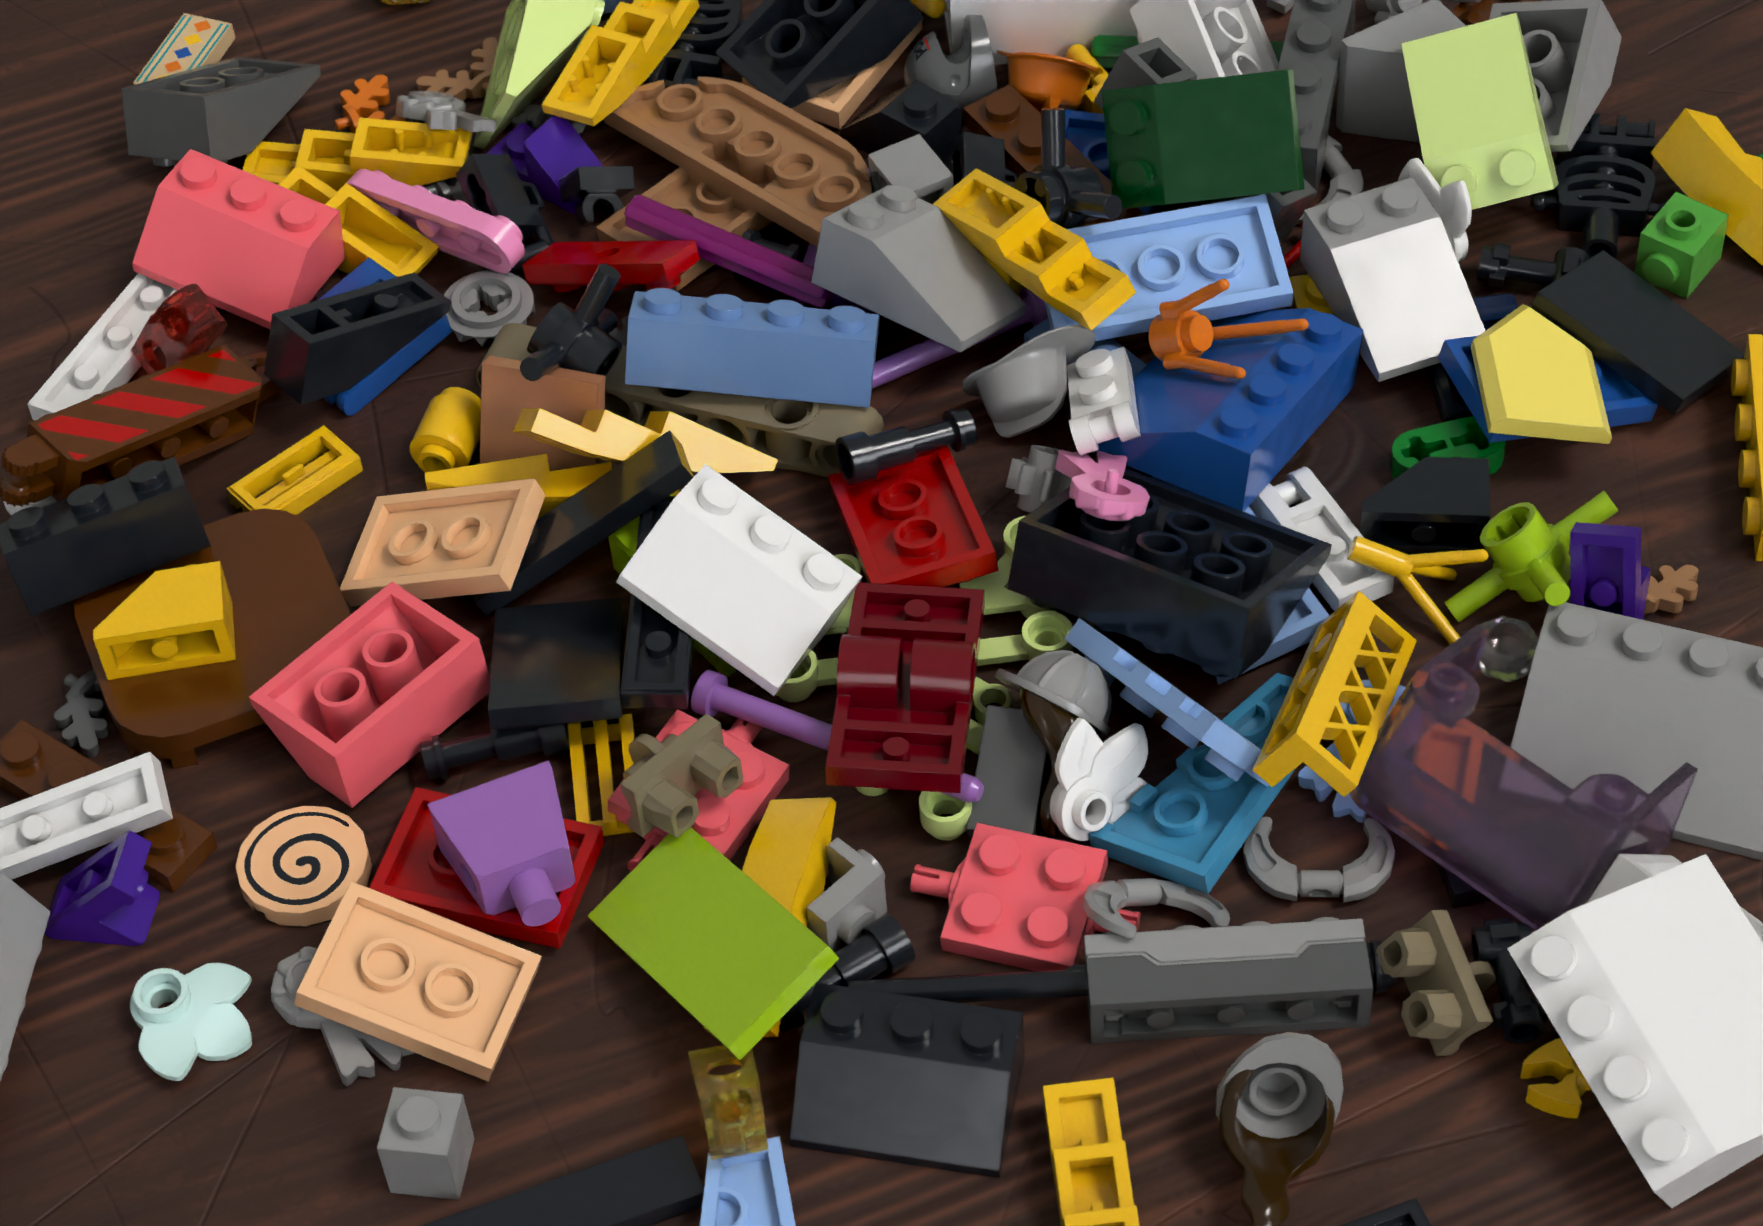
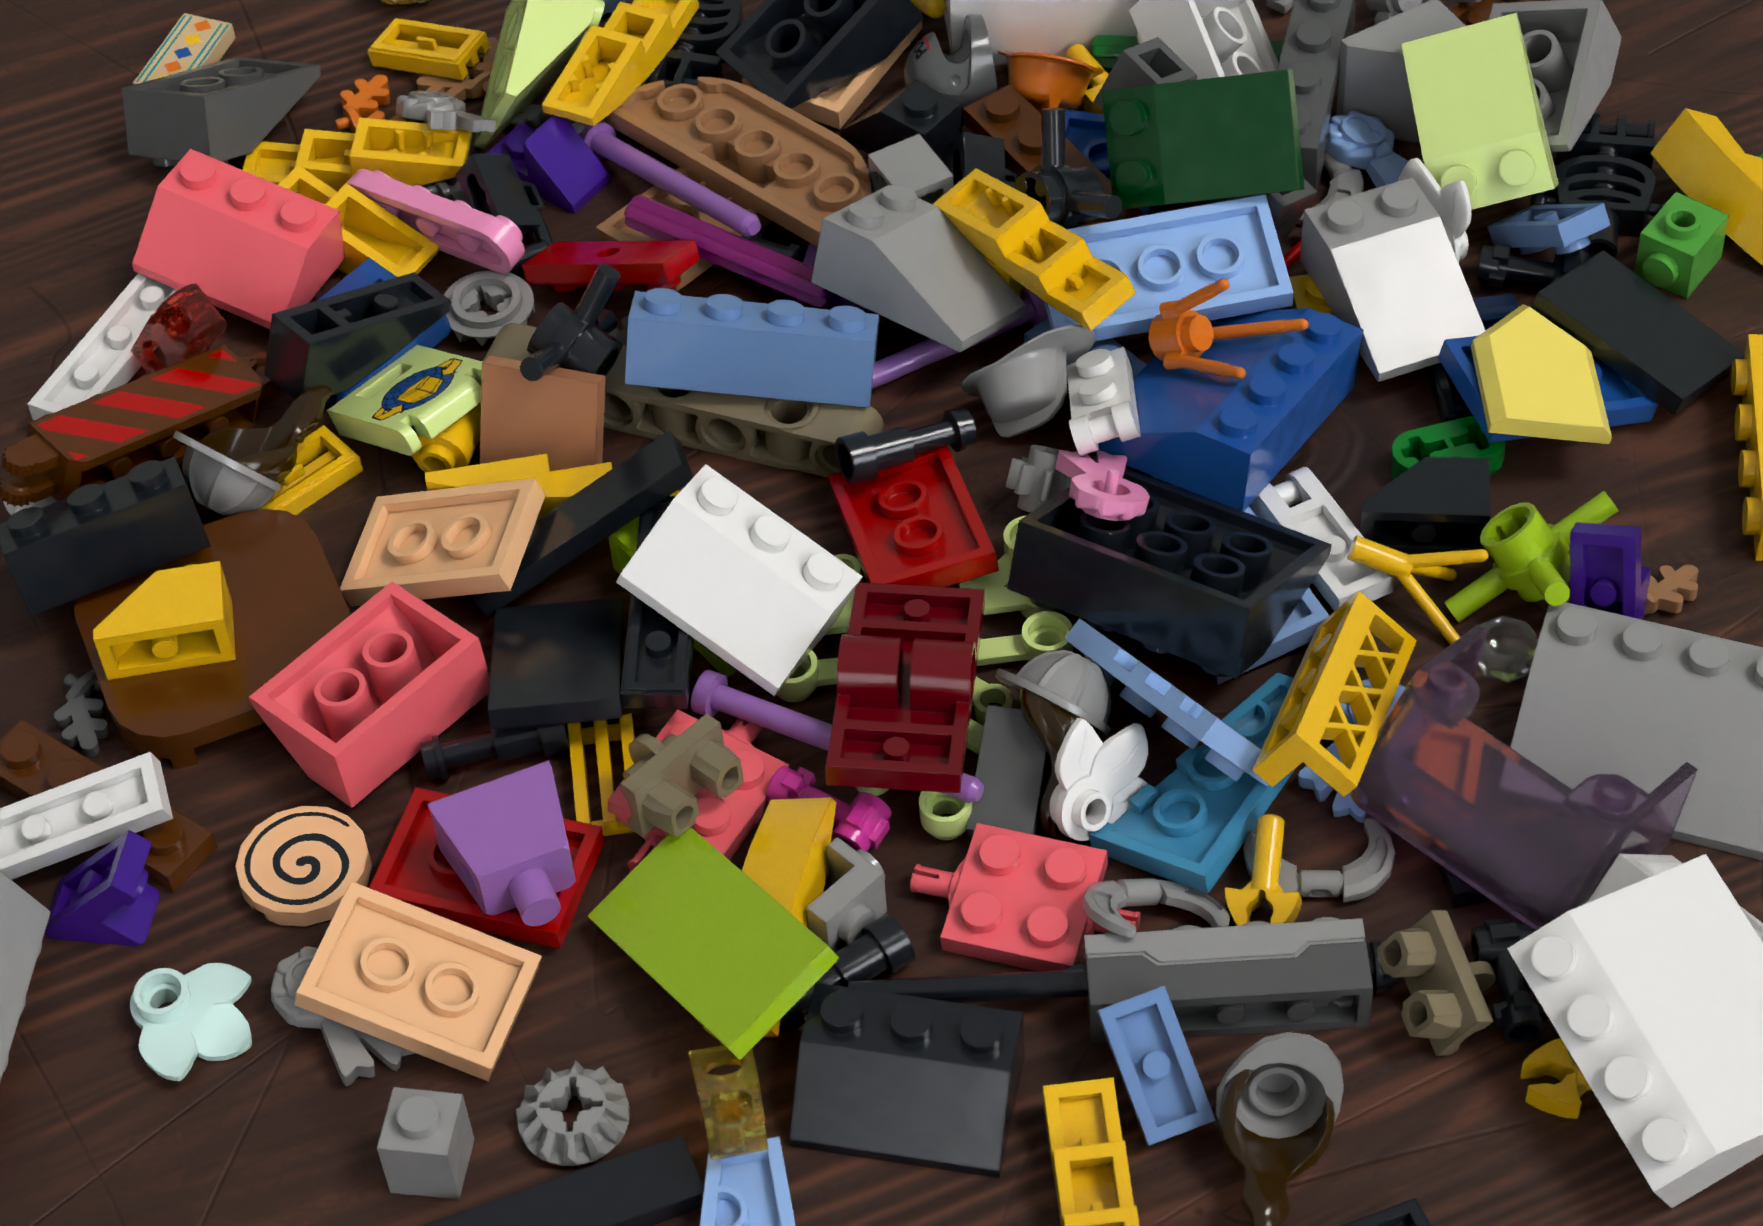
(241, 467): none -> piece
(418, 390): none -> yellowish green container
(428, 48): none -> yellow tile
(596, 186): black tile -> none
(597, 1127): none -> light grey gear
(604, 144): none -> medium lavender bar
(617, 438): yellow slope -> none
(858, 824): none -> dark pink bar
(1155, 1065): none -> medium blue plate
(1265, 878): none -> yellow bar
(1366, 145): none -> light blue piece
(1554, 225): none -> medium blue plate

